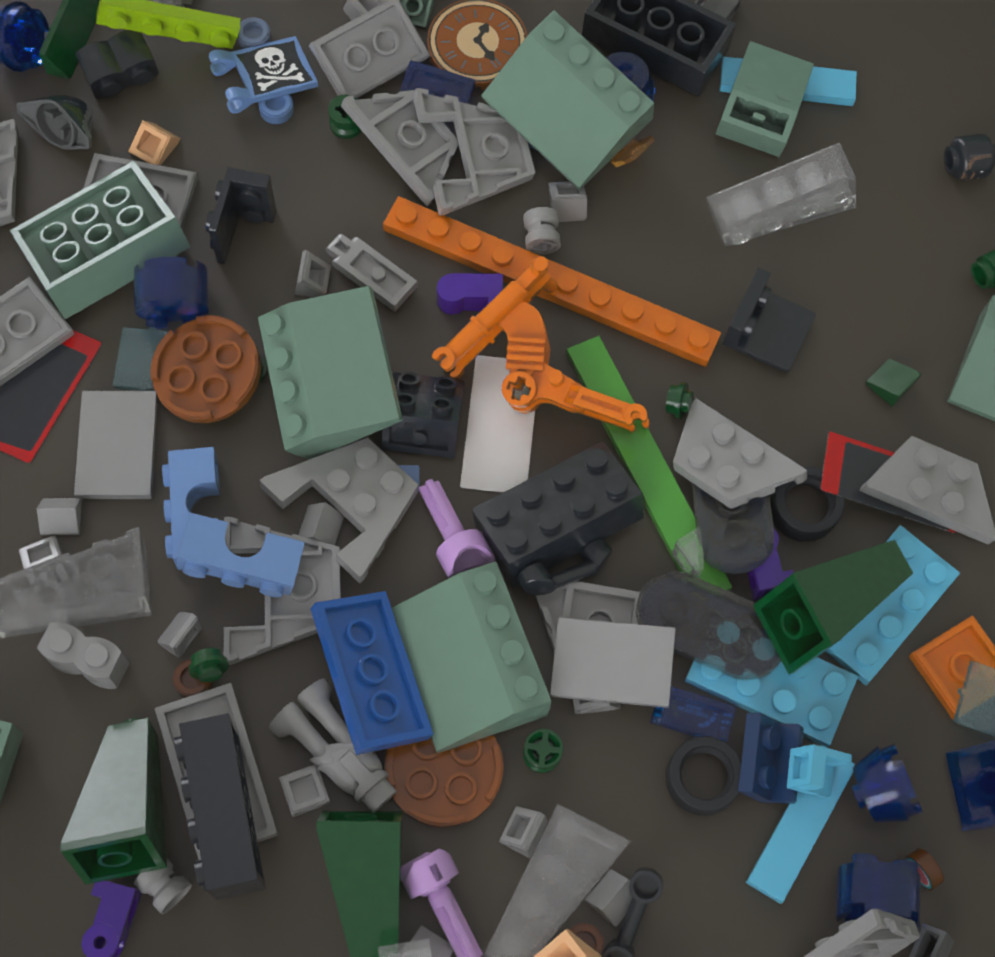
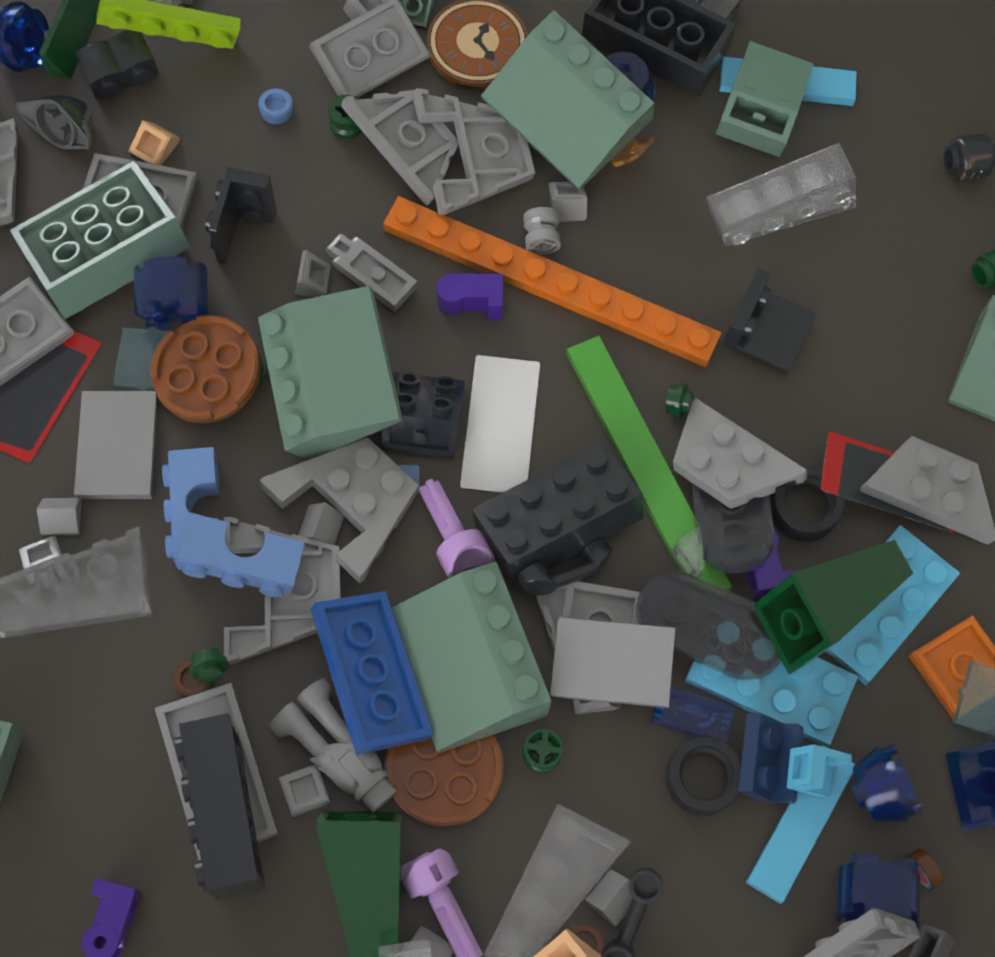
(75, 654): light grey brick -> none
(120, 809): slope -> none
(163, 886): light grey wheel -> none
(180, 633): light grey slope -> none
(253, 32): sand blue tile -> none
(265, 70): flag -> none
(438, 82): clear blue plate -> none
(524, 831): light grey slope -> none
(530, 354): orange piece -> none
(893, 381): dark green slope -> none

